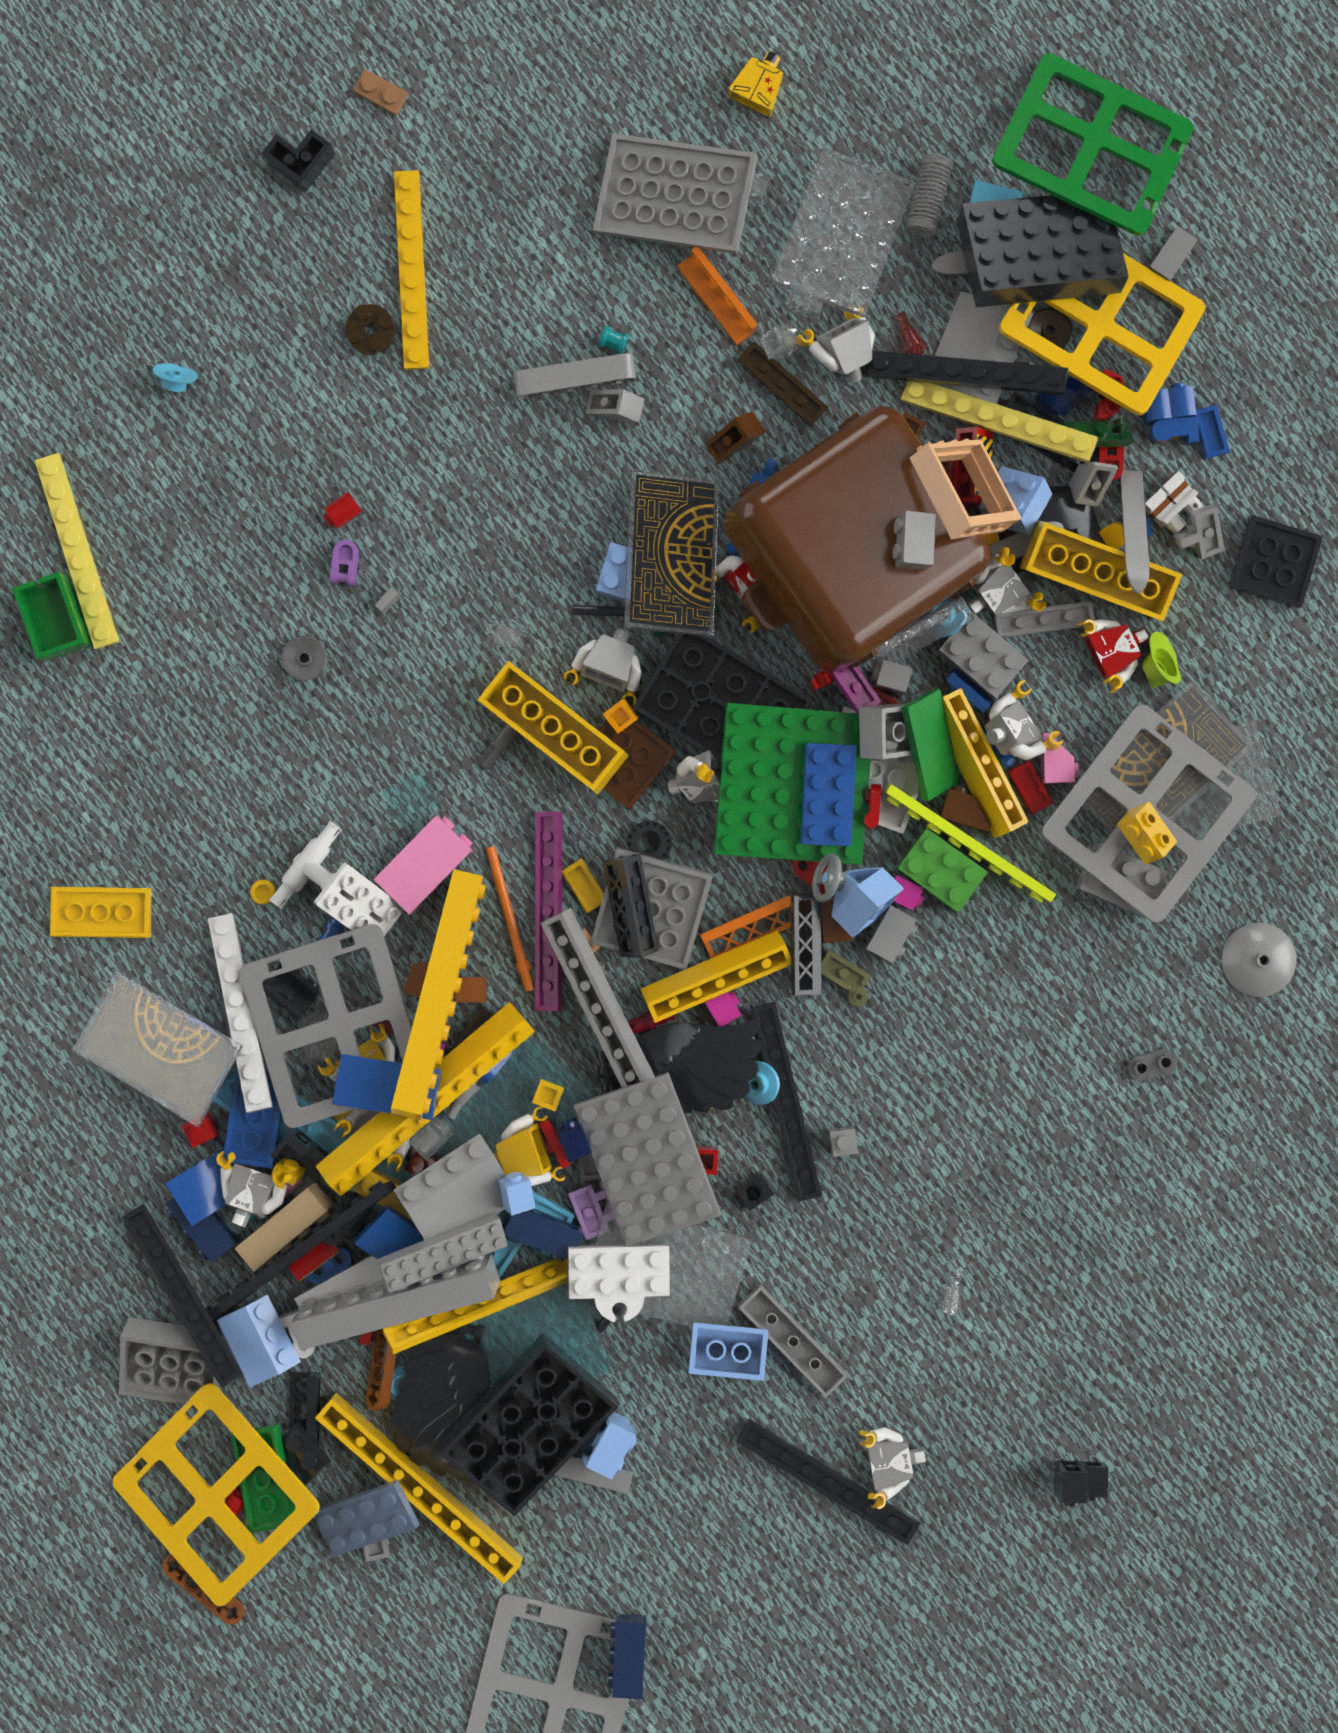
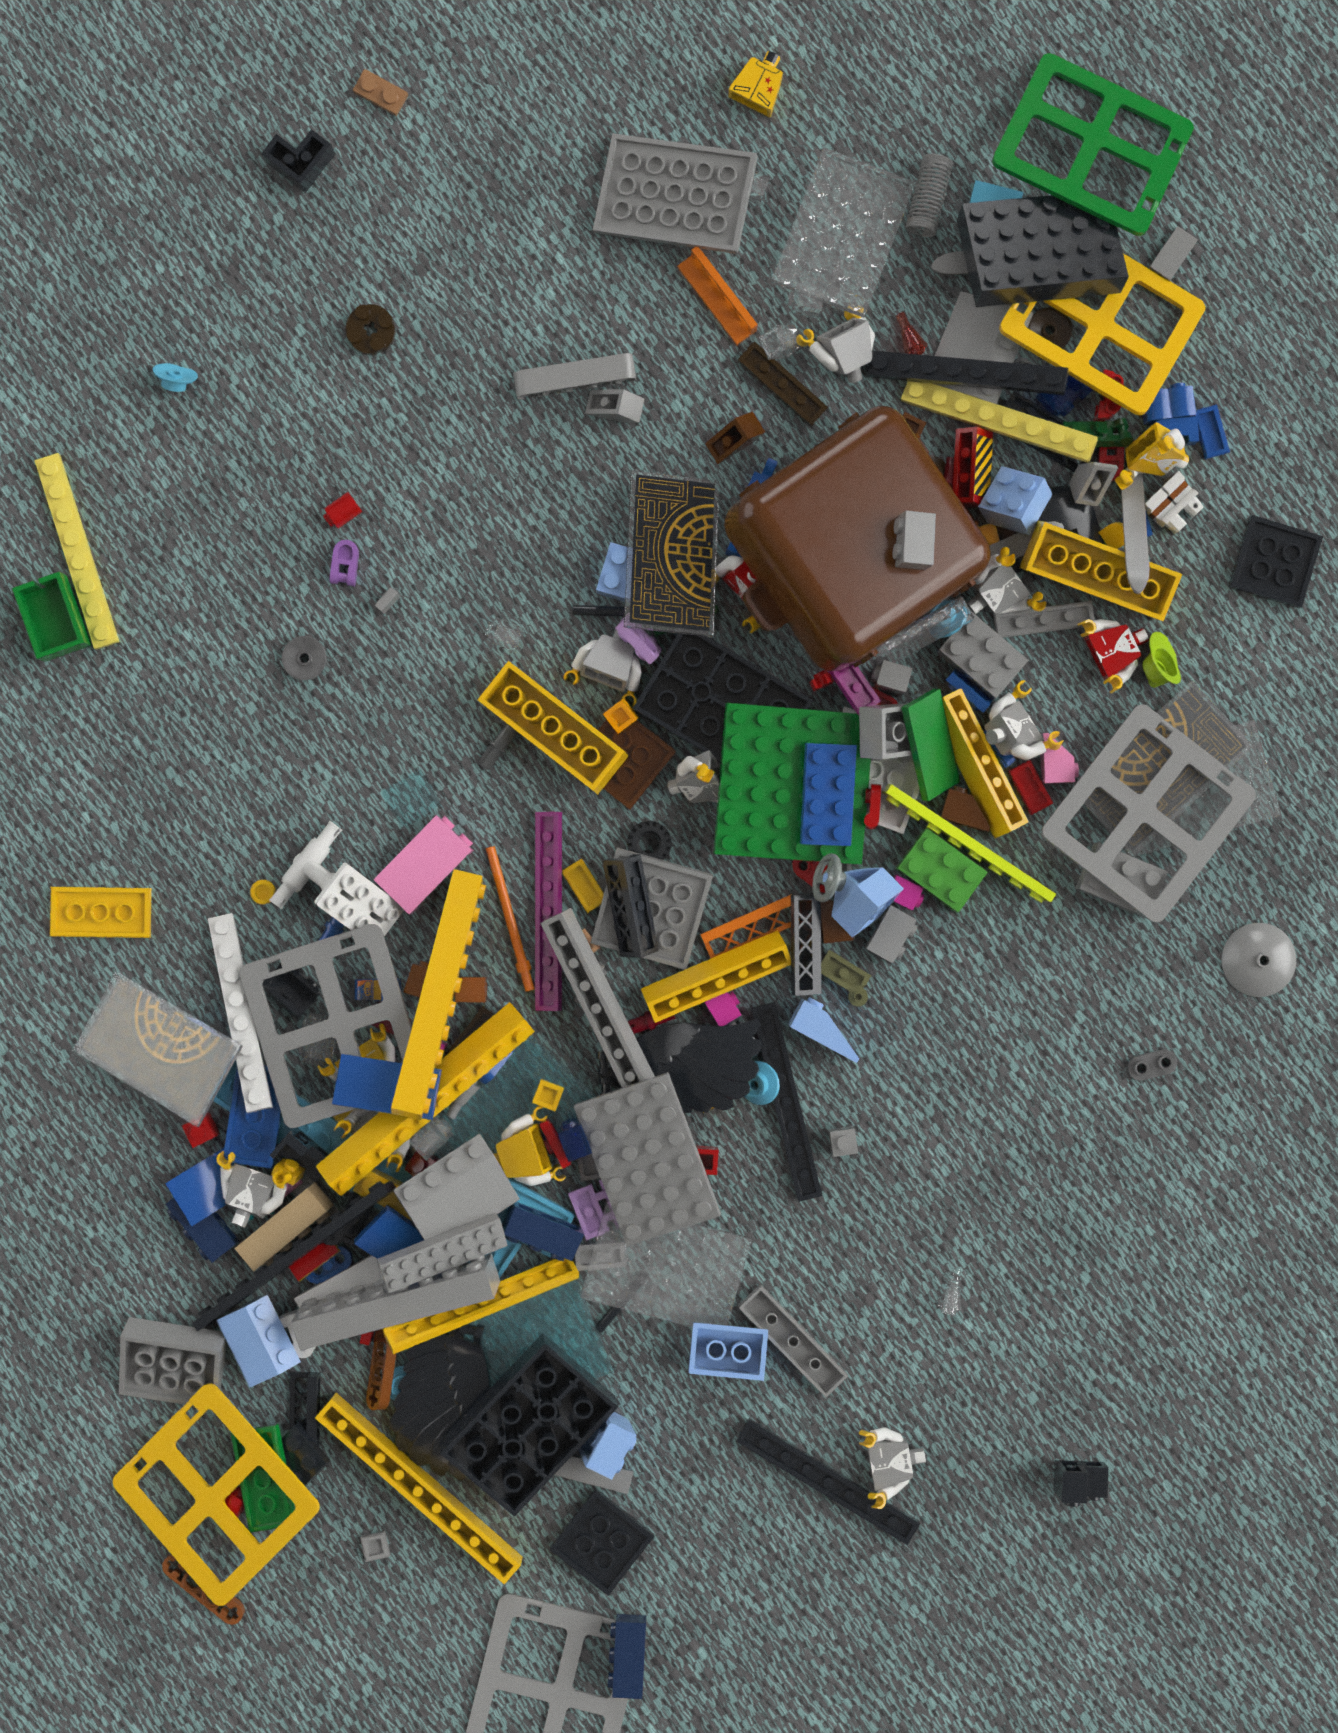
(183, 1296): black plate -> none
(366, 1518): sand blue plate -> none
(369, 989): none -> leg
(411, 270): yellow plate -> none
(516, 1193): light blue brick -> none
(601, 1541): none -> black plate
(614, 340): teal bush -> none
(618, 1275): white plate -> none
(644, 645): none -> lavender plate
(758, 1181): black brick -> none
(816, 1024): none -> light blue slope
(985, 478): light nougat window -> none
(1147, 833): yellow brick -> none
(1153, 453): none -> yellow torso
(1203, 532): light grey hinge -> none

